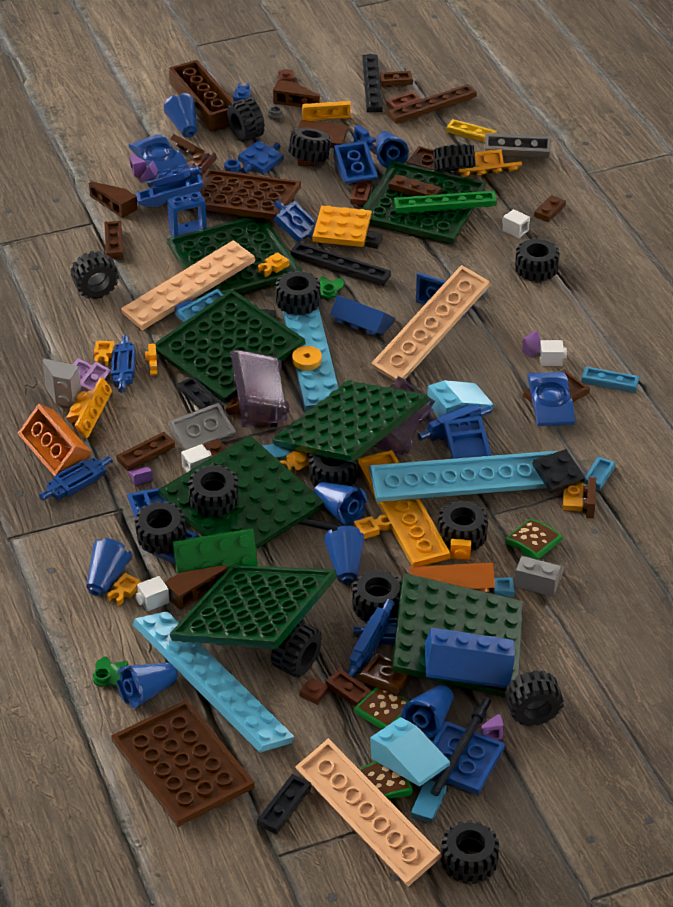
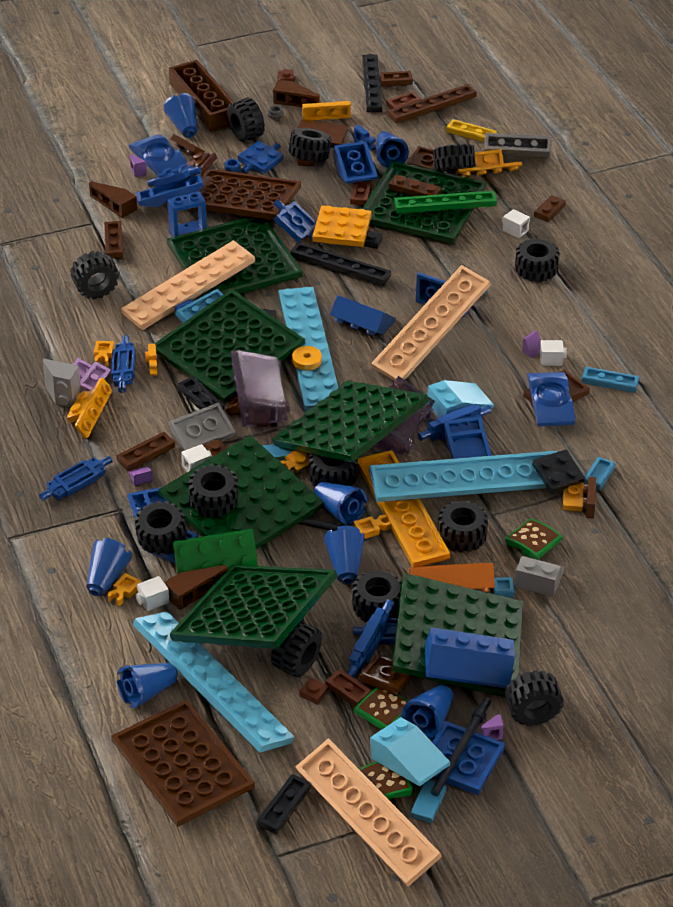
(52, 440): orange slope -> none
(106, 672): green plate -> none
(150, 172): medium lavender slope -> none
(242, 92): blue plate -> none
(273, 263): light orange plate -> none
(298, 293): black tyre -> none
(329, 288): green plate -> none
(460, 549): light orange plate -> none
(469, 837): black tyre -> none

